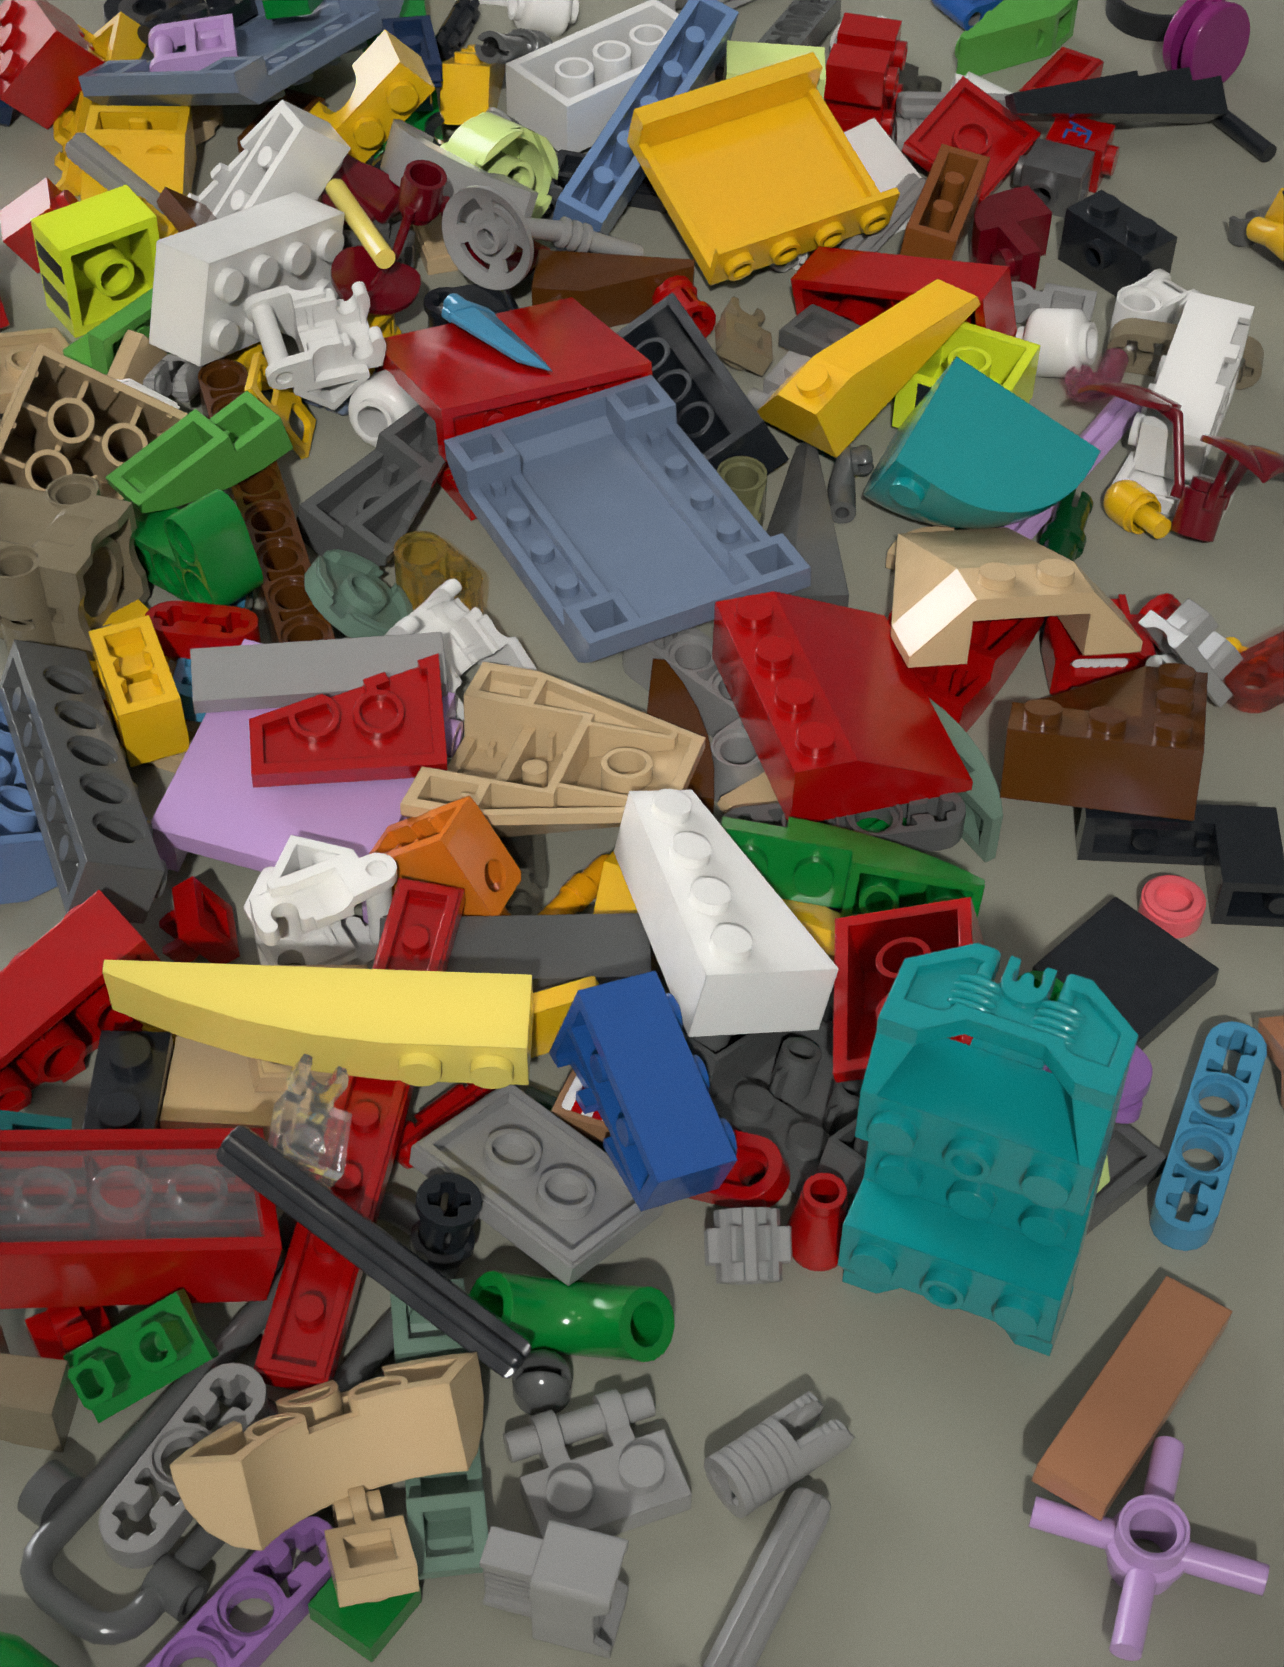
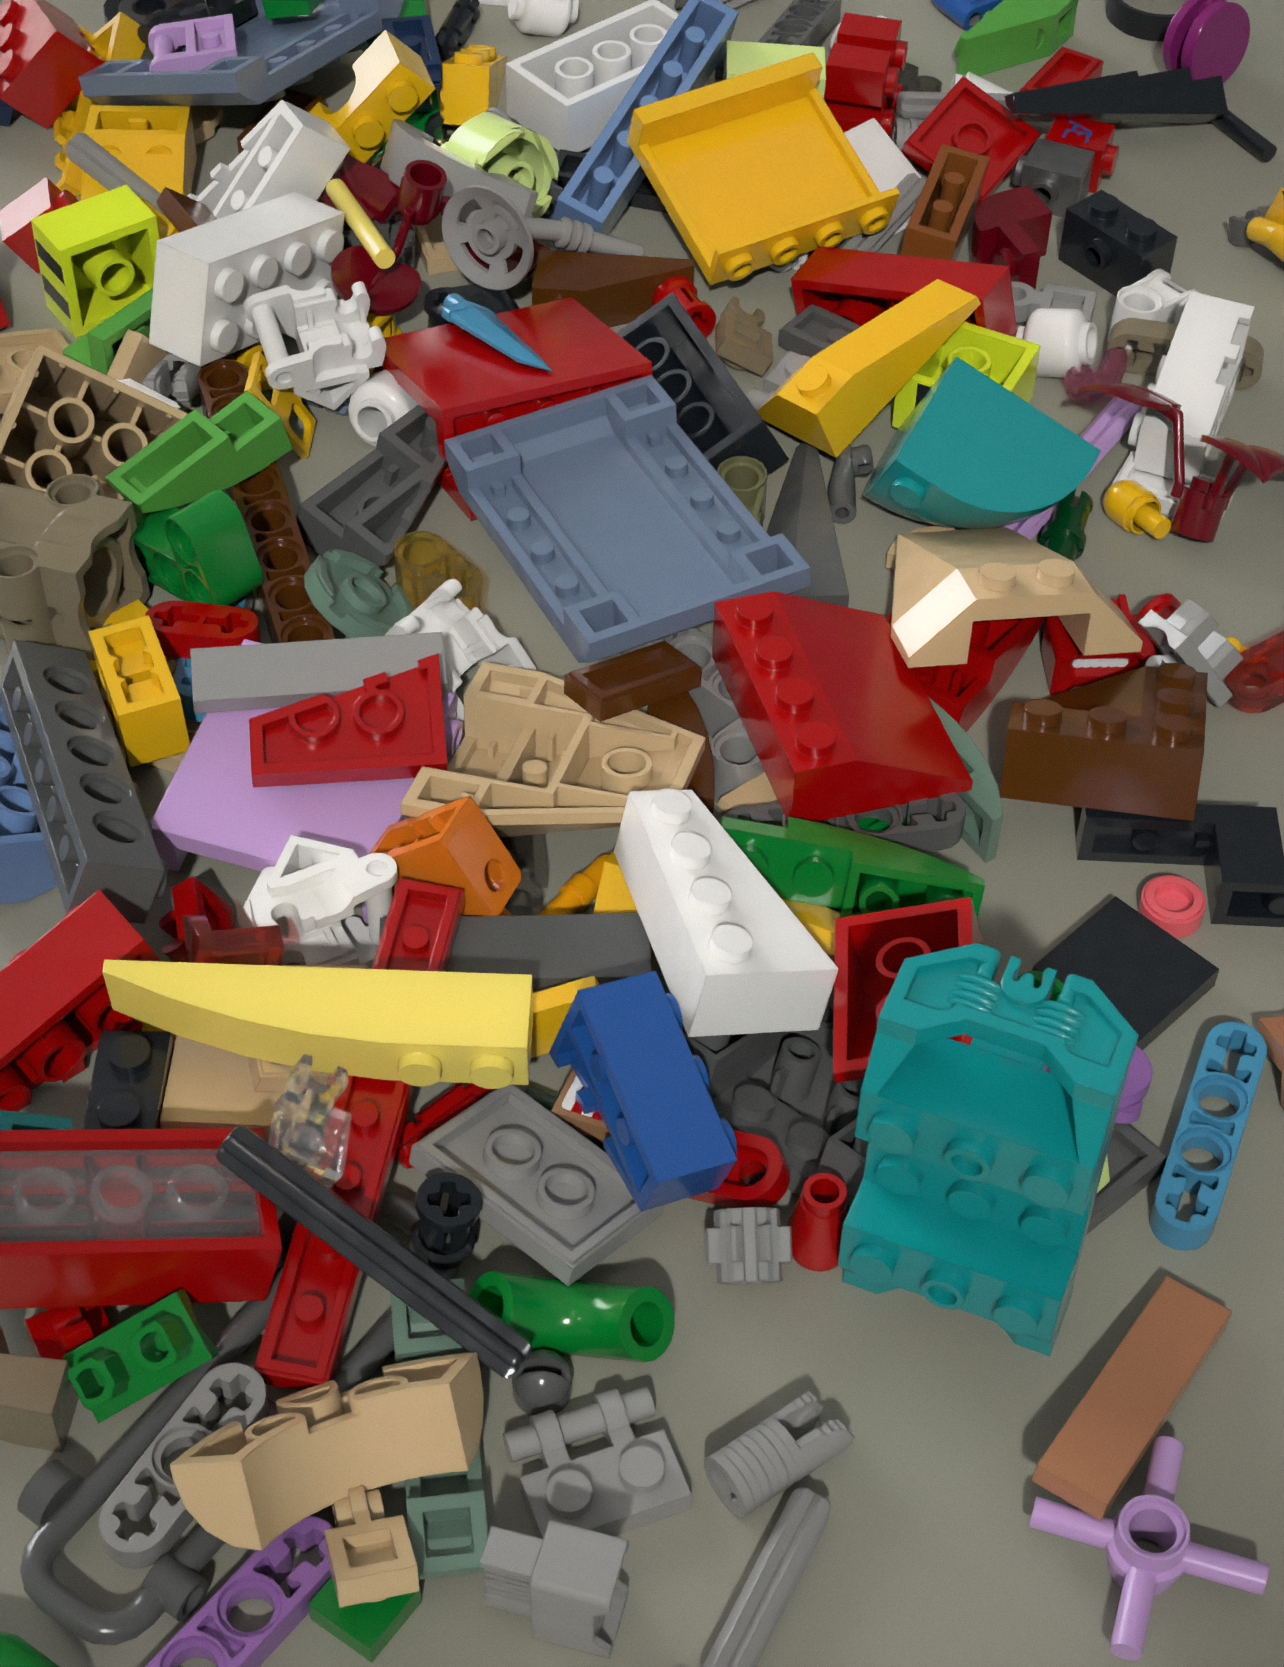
(231, 946): none -> clear red tile
(507, 47): dark grey pin -> none
(632, 680): none -> reddish brown tile

